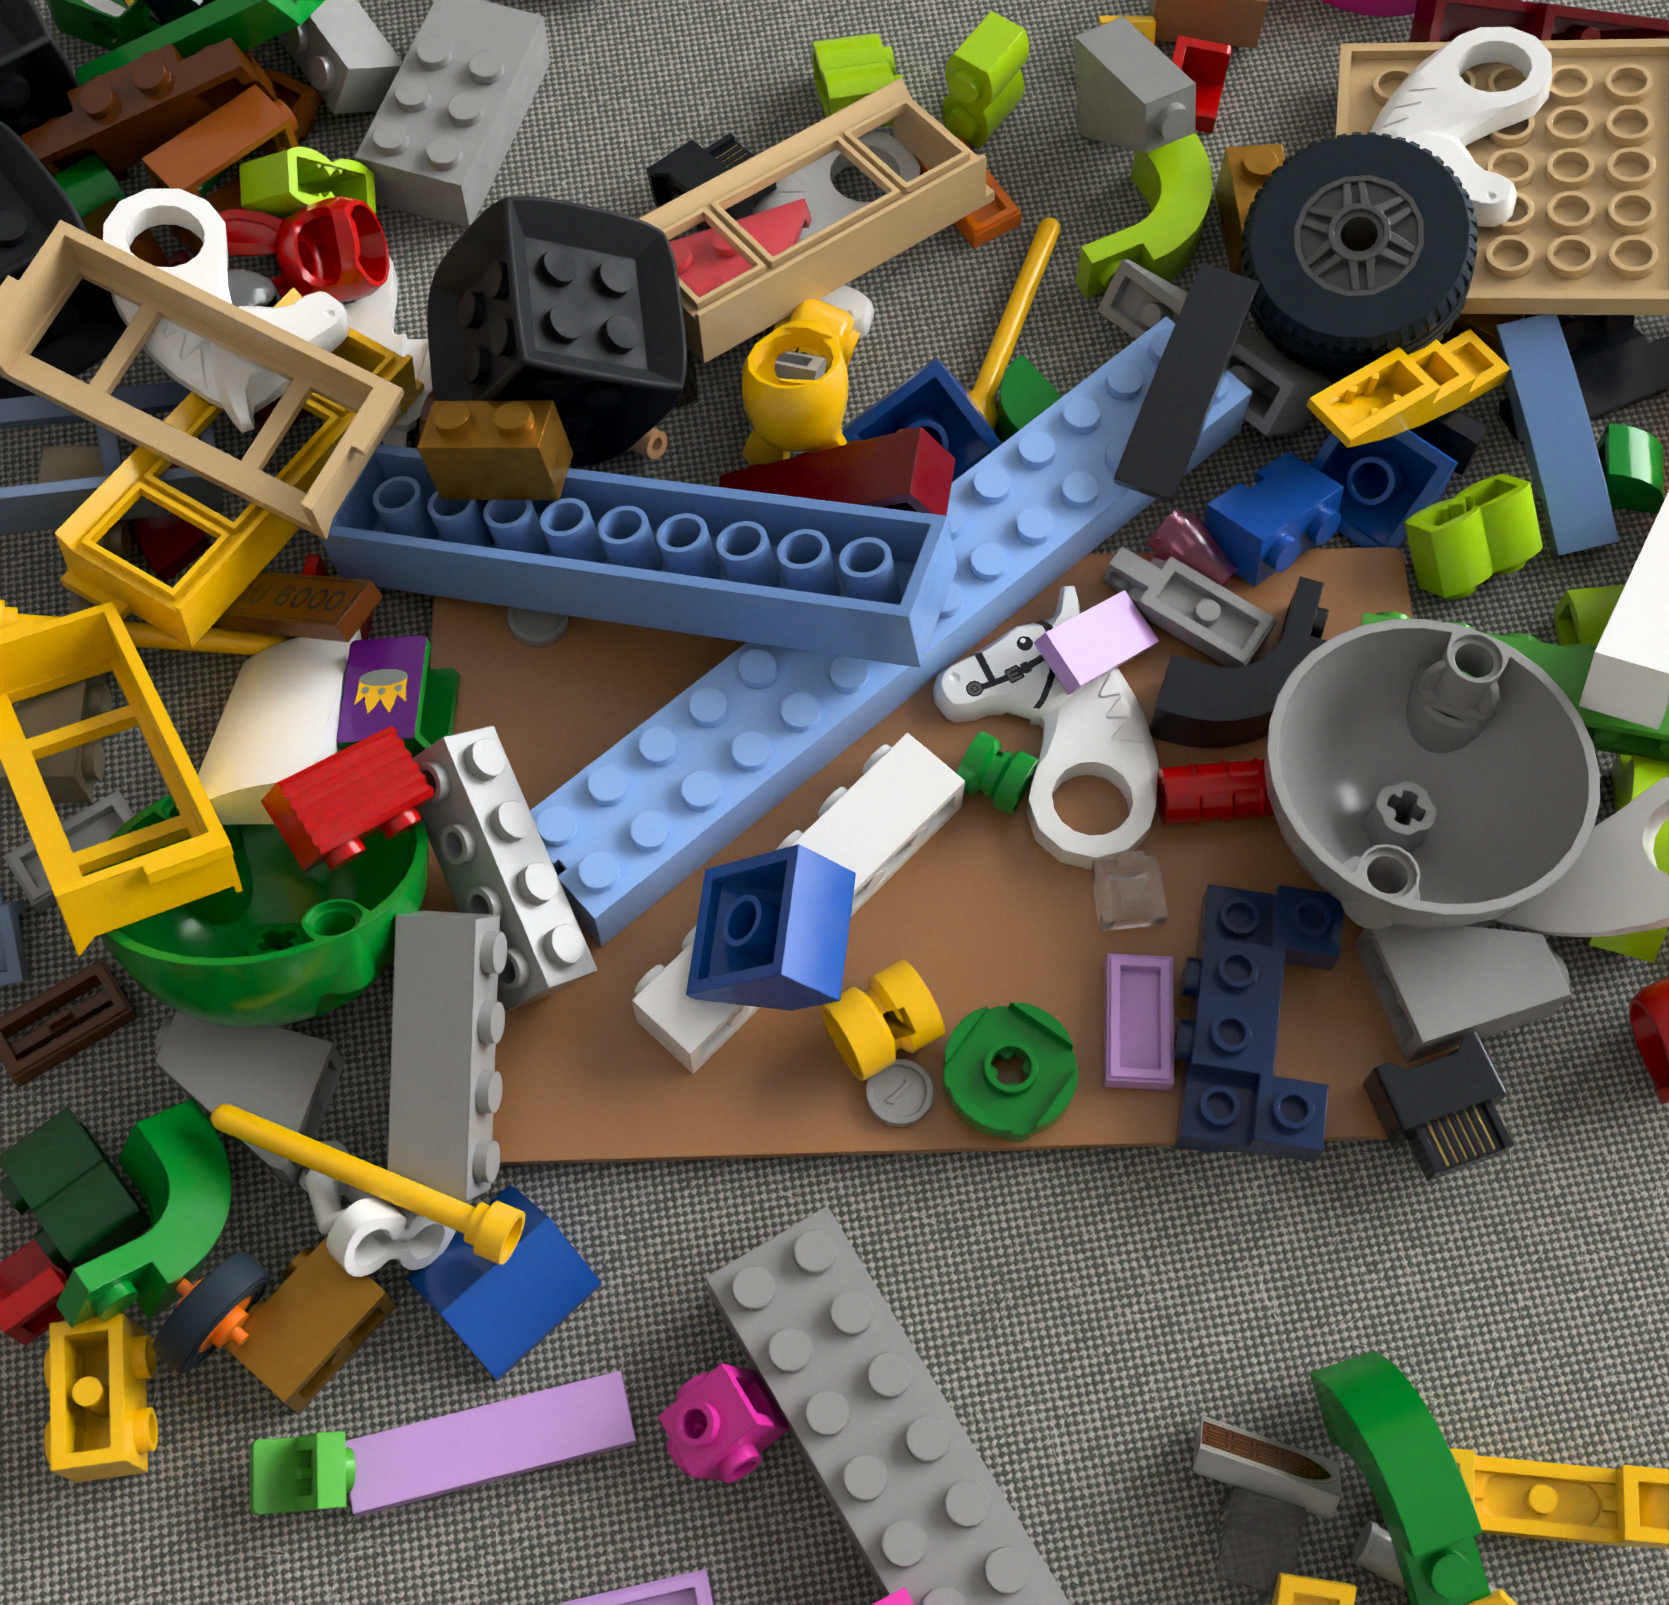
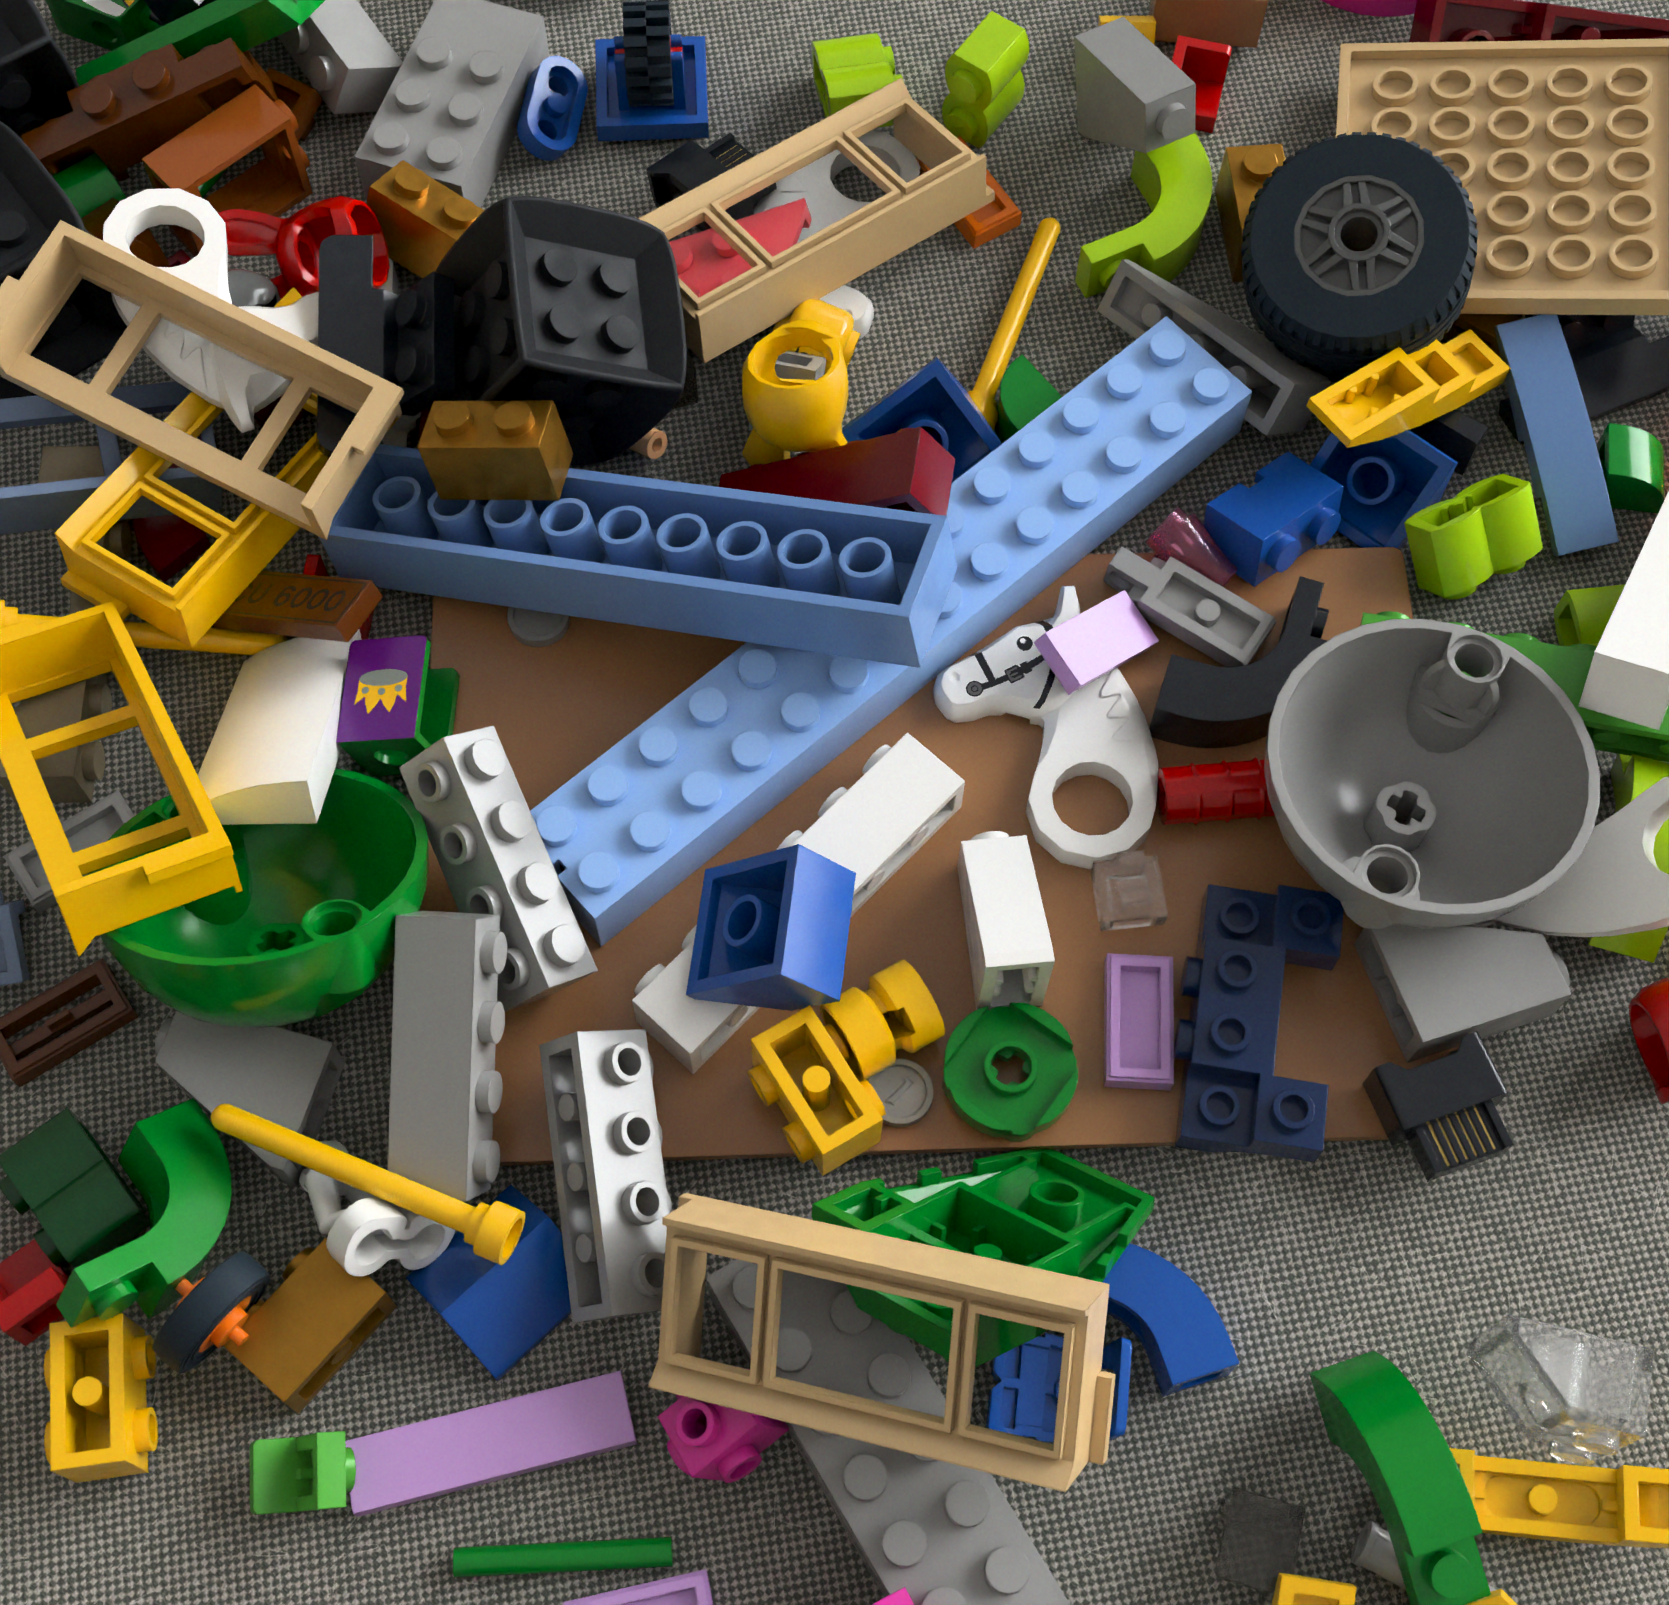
(299, 177): lime brick -> none
(348, 799): red brick -> none
(386, 333): none -> black plate
(419, 217): none -> pearl gold brick
(549, 118): none -> blue plate
(562, 1557): none -> green bar
(607, 1171): none -> light grey brick
(650, 79): none -> blue plate
(808, 1077): none -> yellow brick
(899, 1268): none -> tan piece
(998, 774): green wheel -> none
(1004, 921): none -> white slope
(1011, 1208): none -> green wedge
(1029, 1387): none -> blue piece
(1170, 1319): none -> blue arch
(1186, 383): black slope -> none
(1267, 1467): light grey tile -> none
(1448, 114): white animal -> none
(1567, 1386): none -> clear slope

